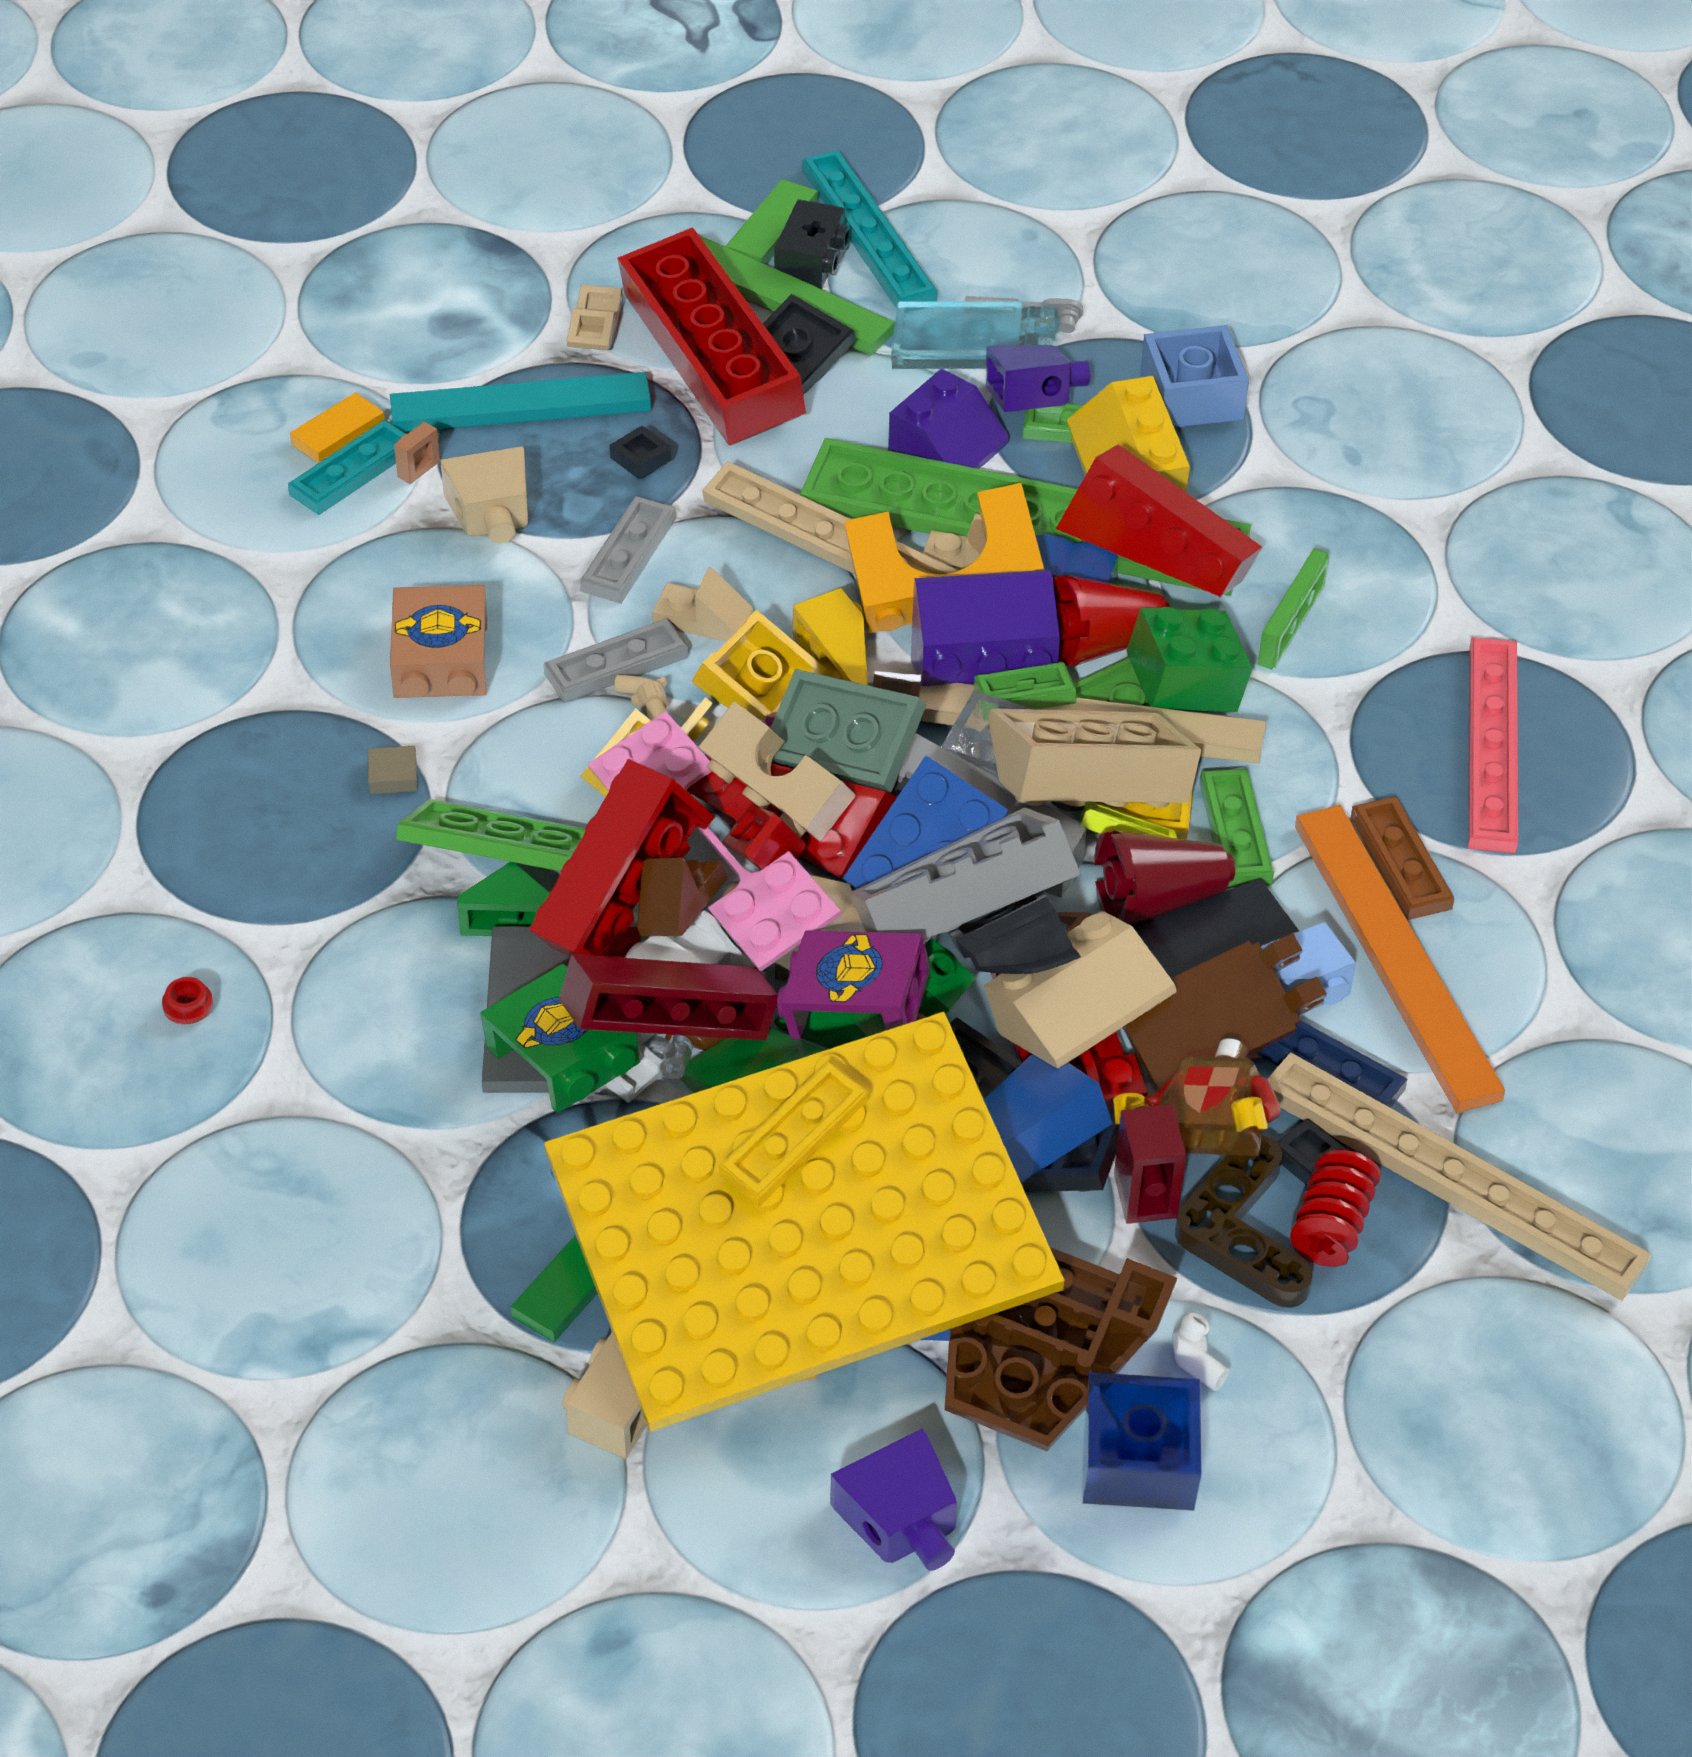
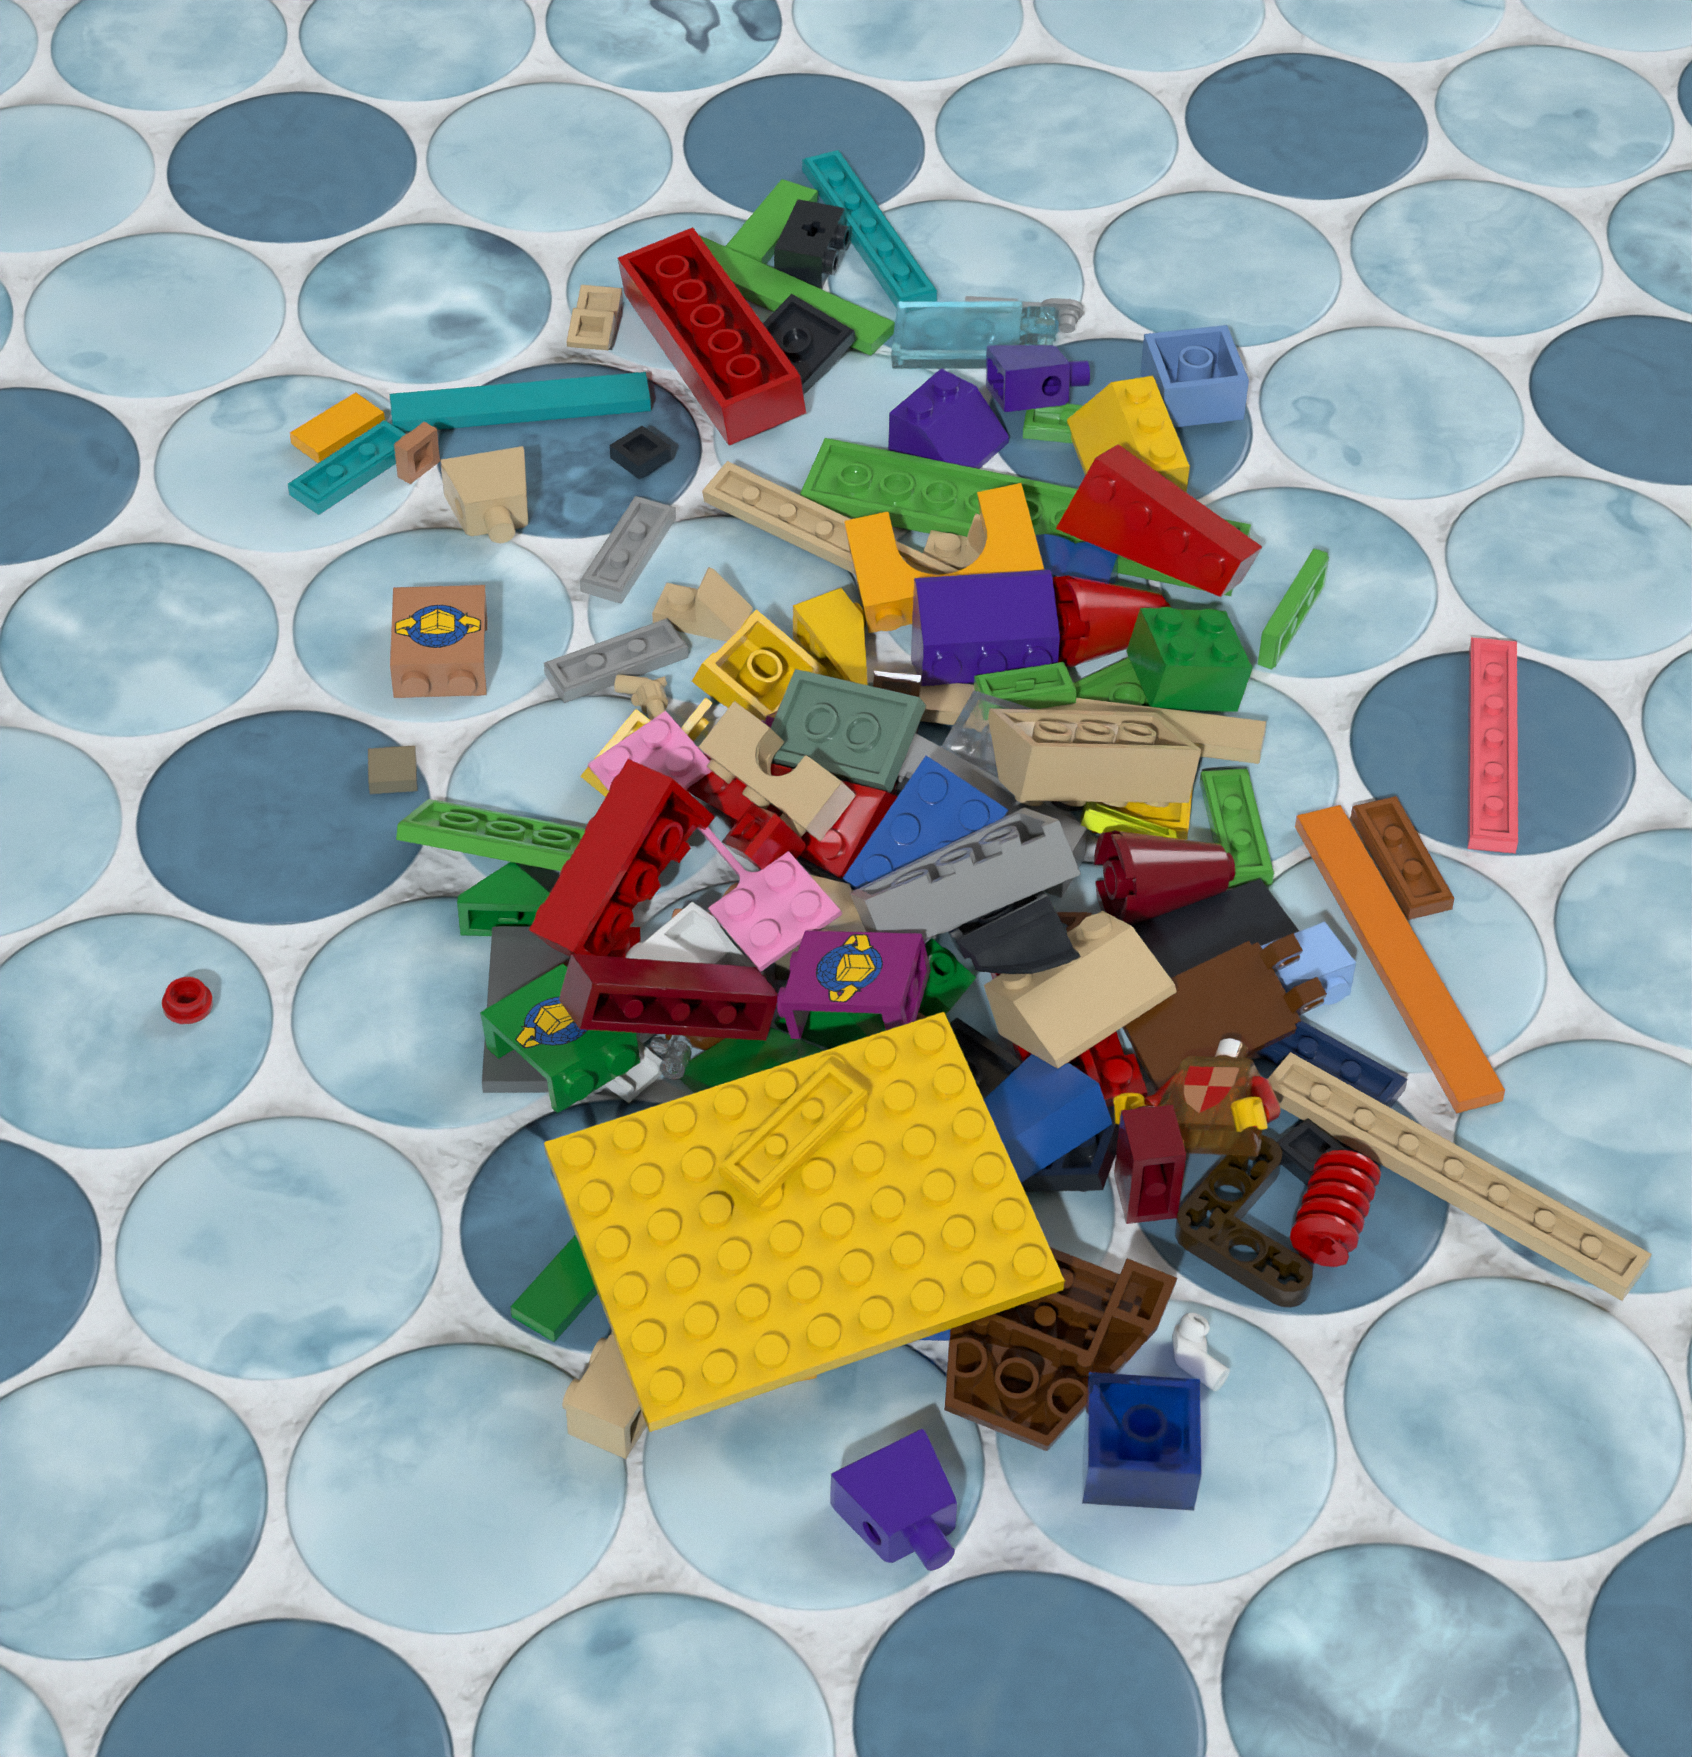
(675, 893): reddish brown slope -> none

